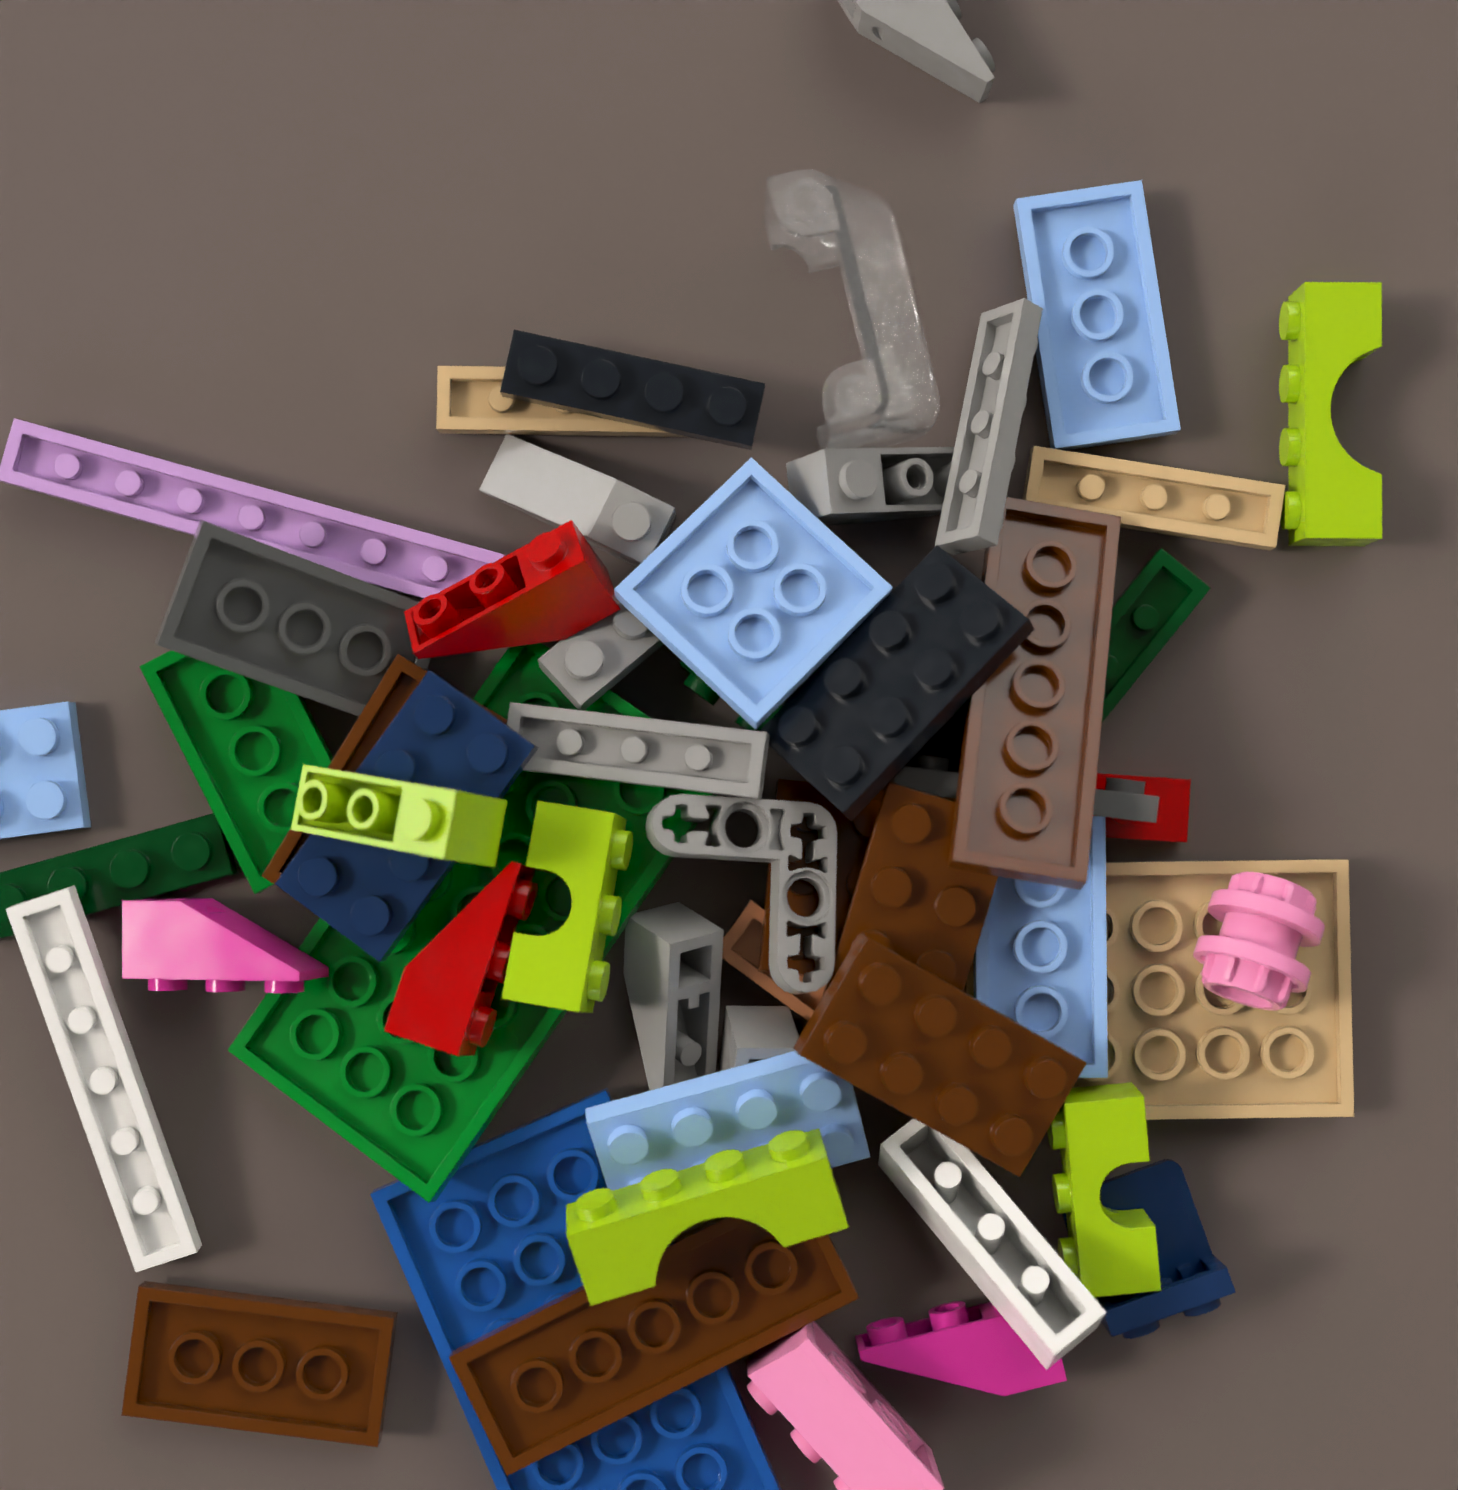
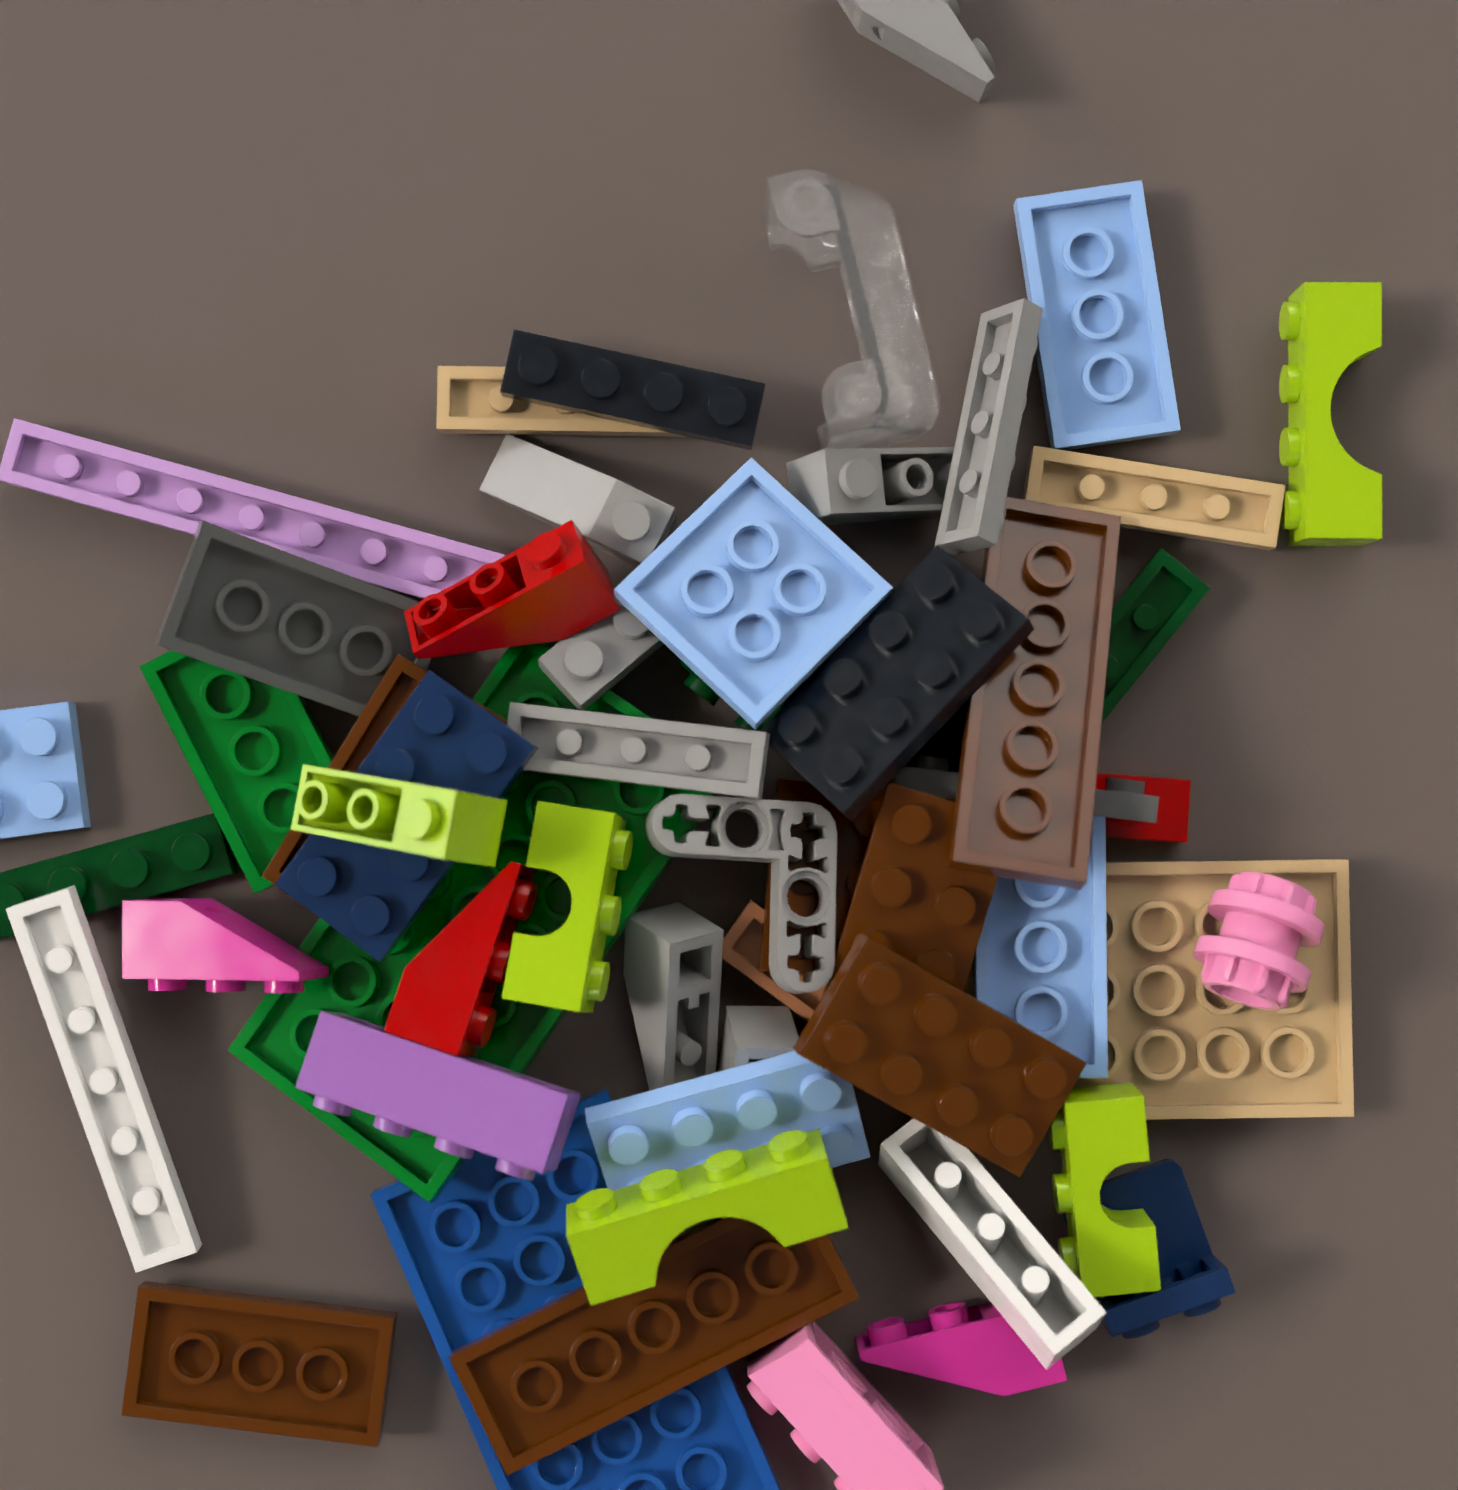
(441, 1094): none -> medium lavender brick

